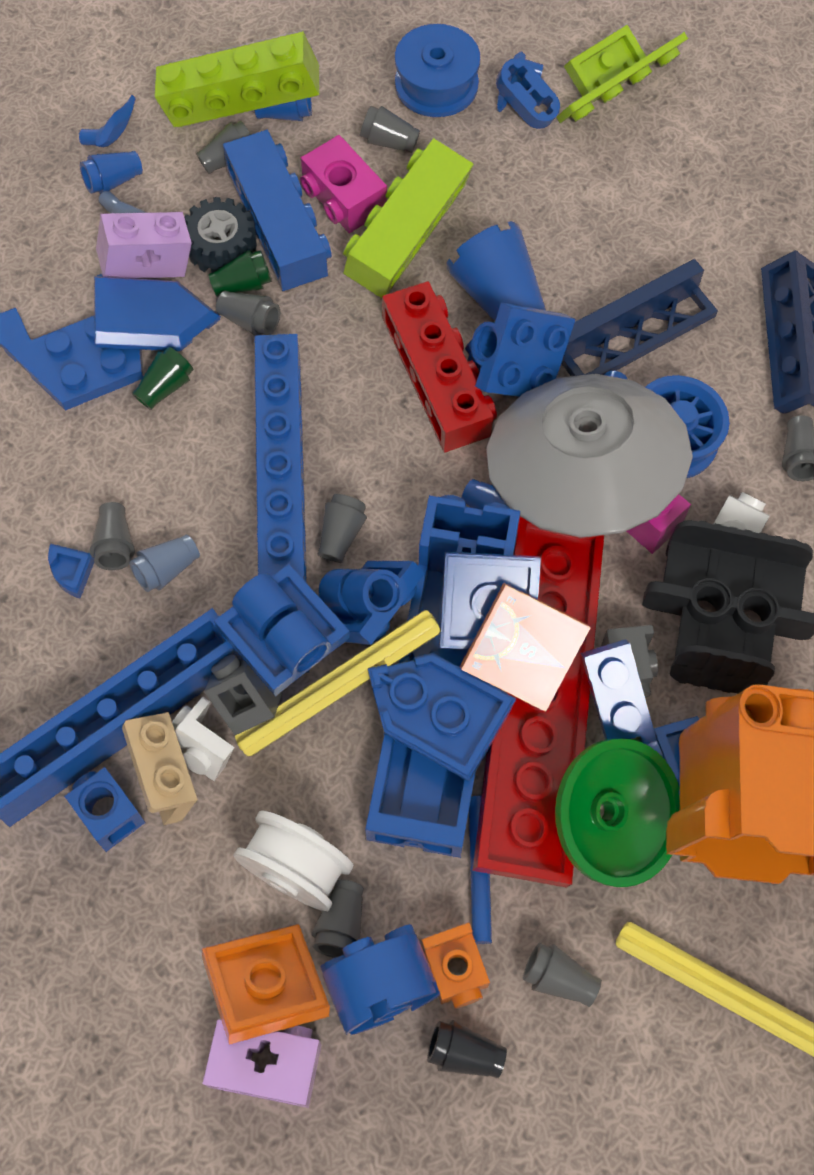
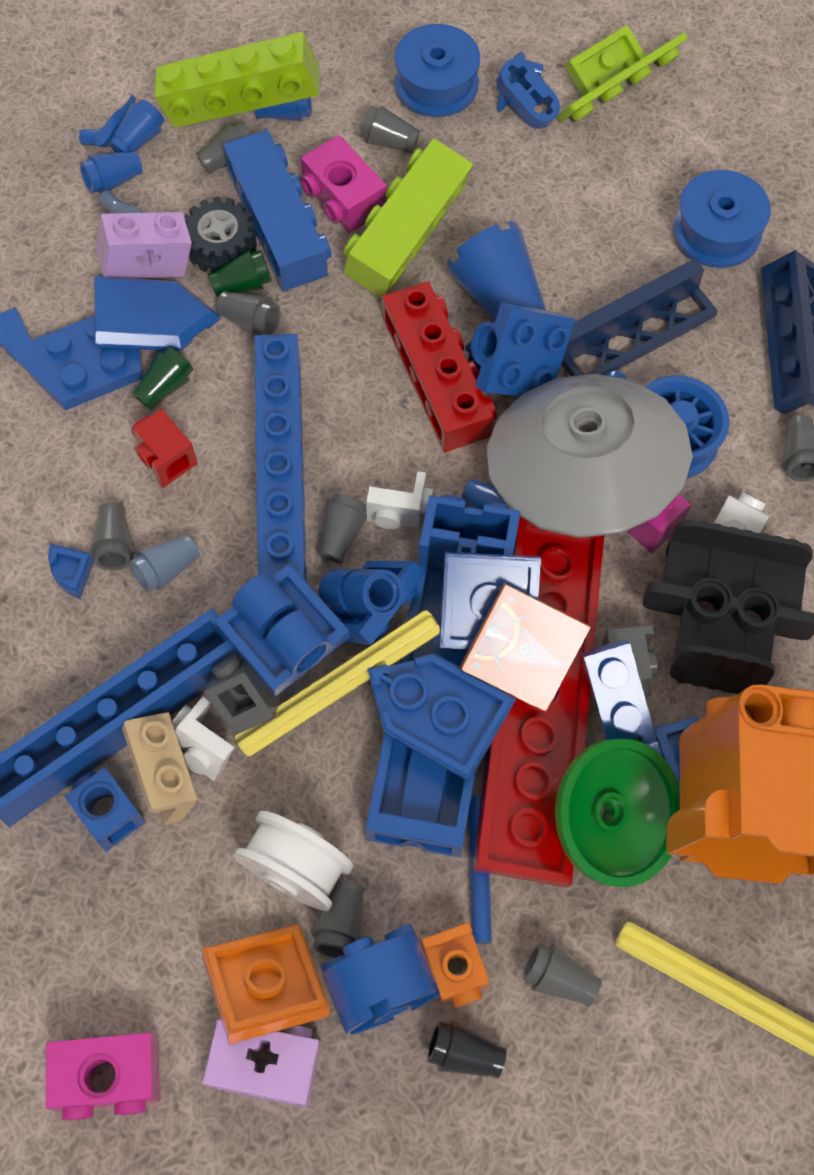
(72, 1066): none -> dark pink brick
(137, 127): none -> blue cone
(163, 447): none -> red brick
(398, 508): none -> white bracket
(721, 218): none -> blue wheel

